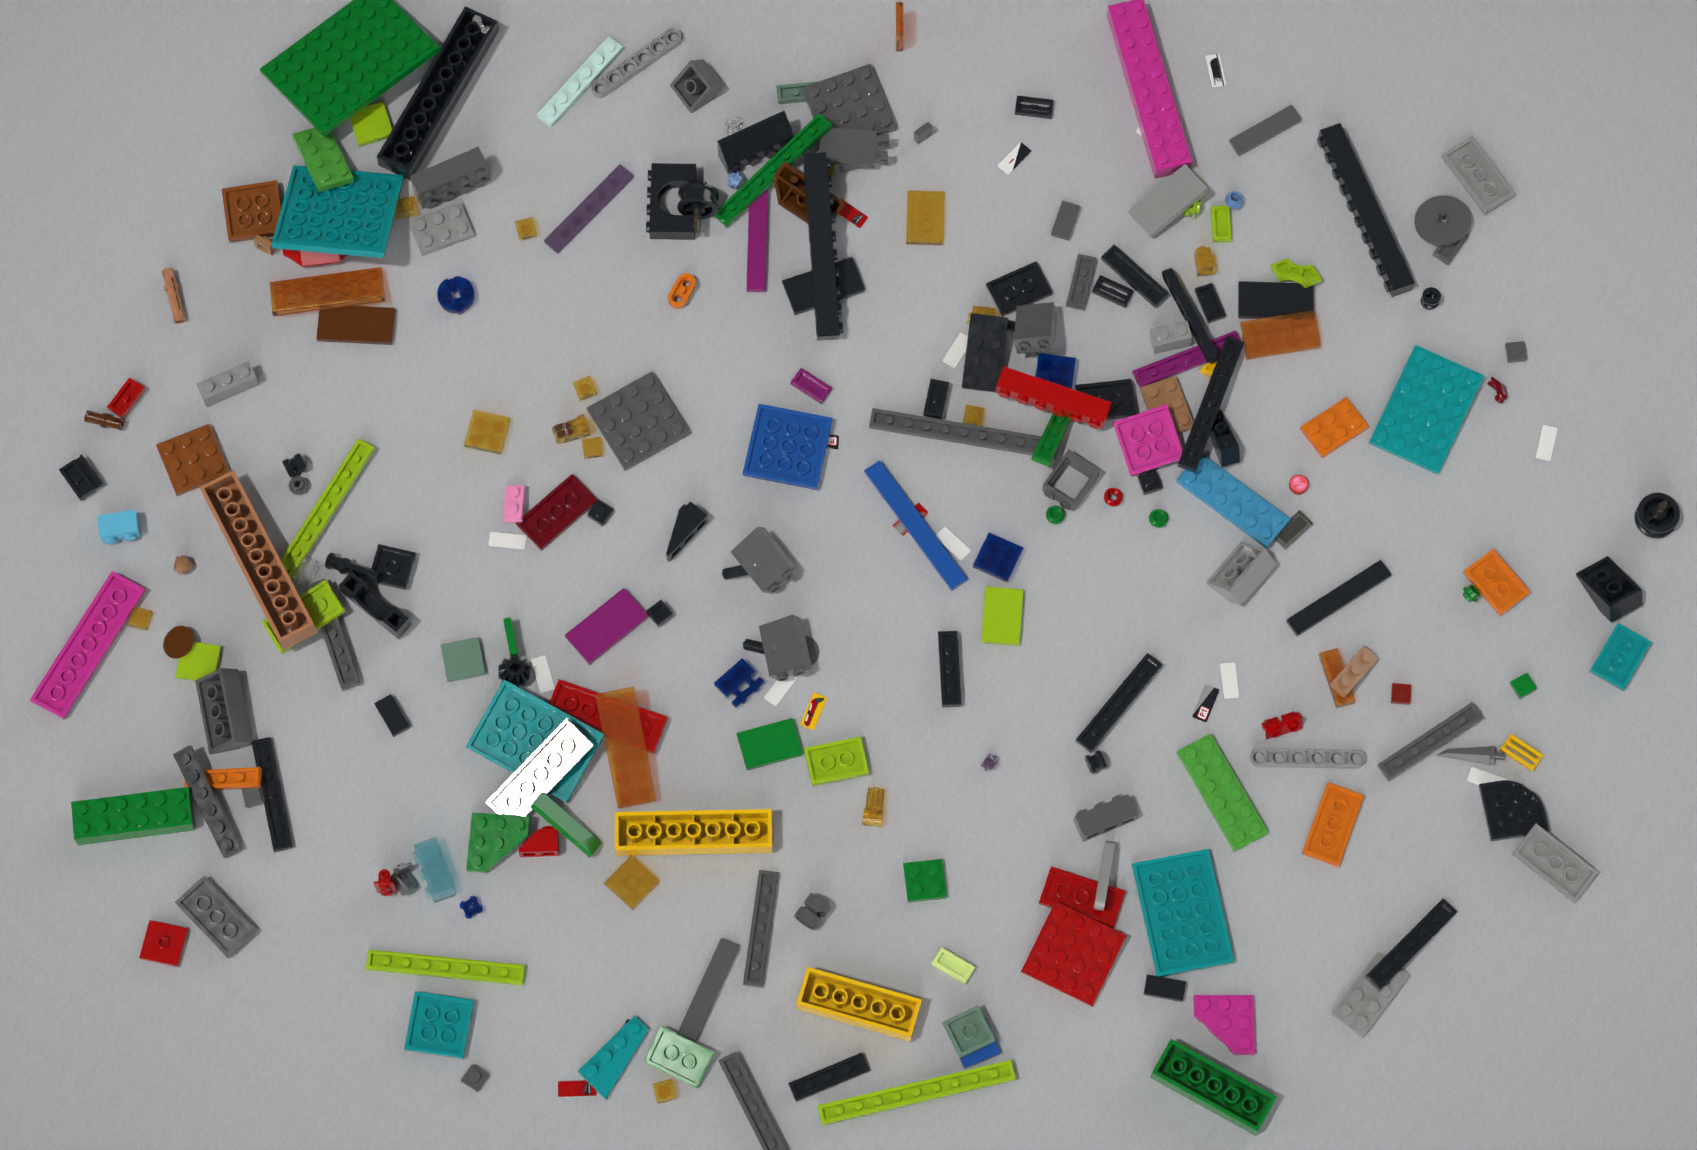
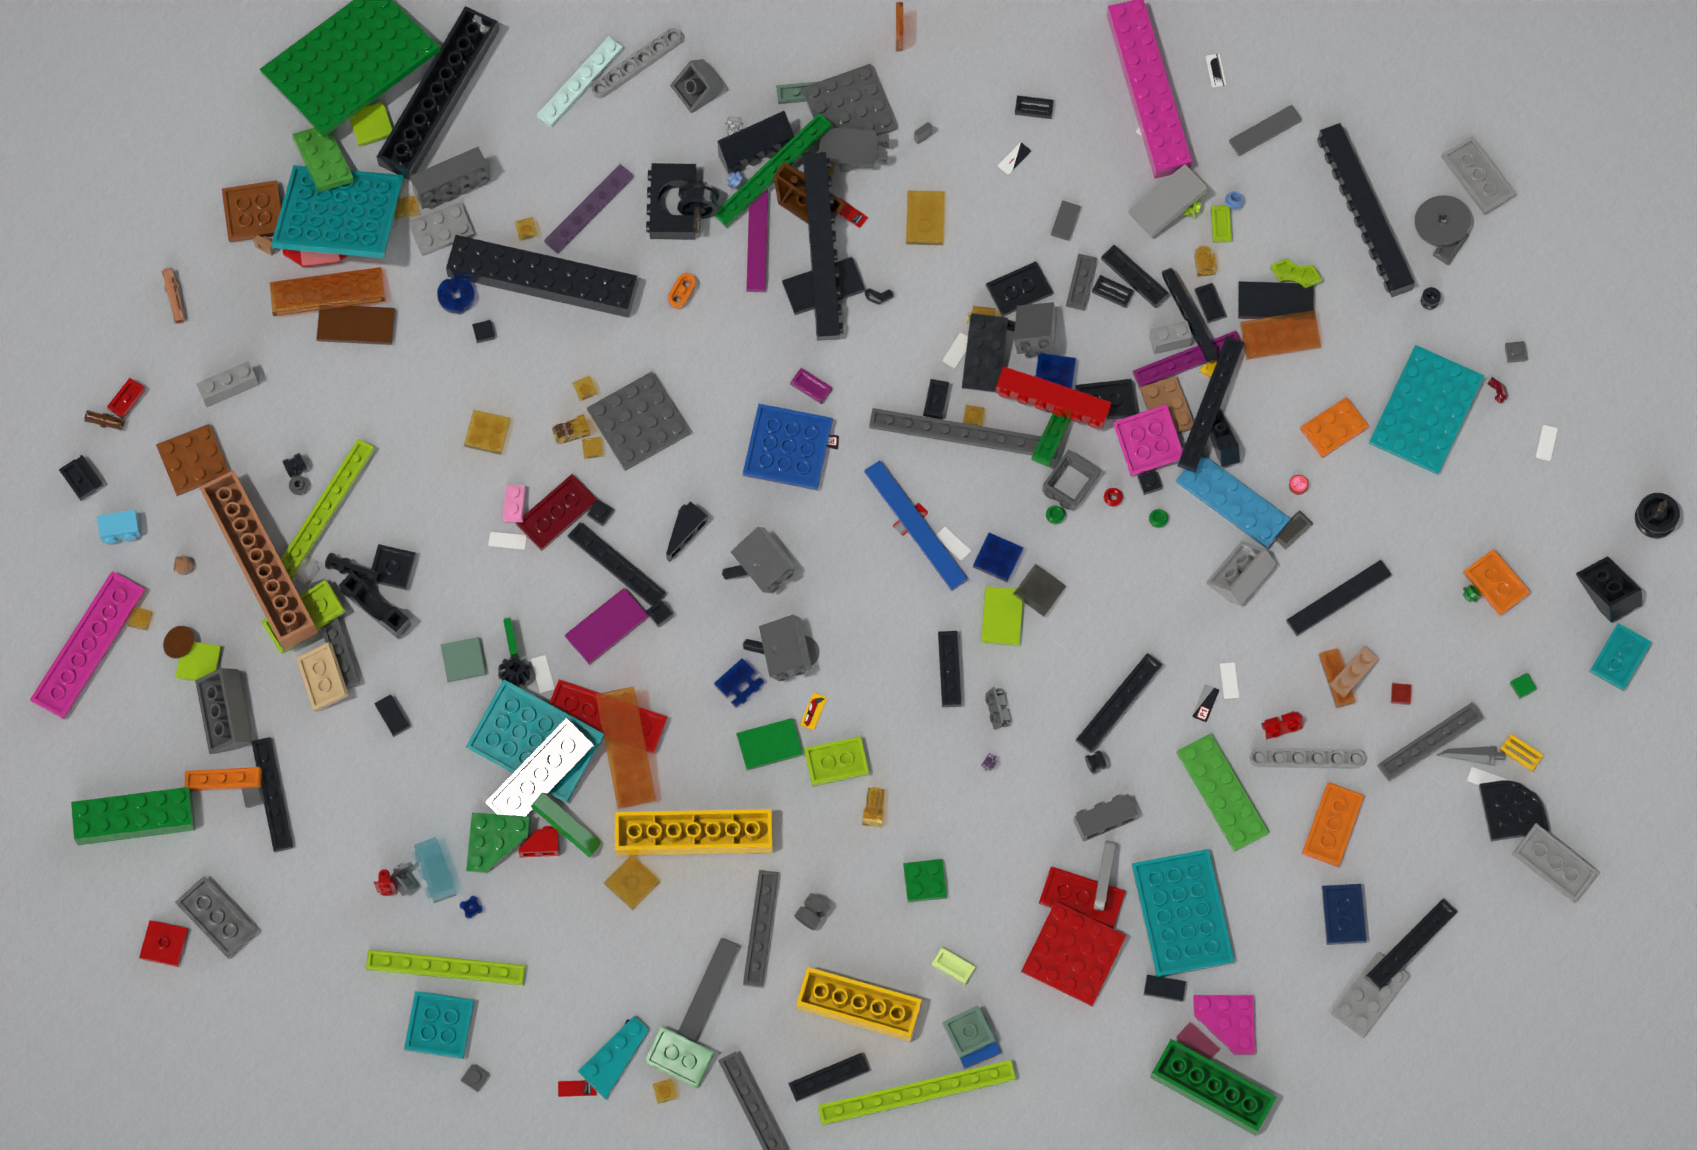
(207, 801): black plate -> none
(322, 677): none -> tan plate
(483, 331): none -> black tile
(542, 276): none -> black brick
(616, 564): none -> black tile
(779, 689): white sticker -> none
(877, 297): none -> black arm
(995, 700): none -> dark grey hinge
(1039, 590): none -> clear smoke tile
(1197, 1042): none -> clear pink tile
(1343, 914): none -> dark blue plate

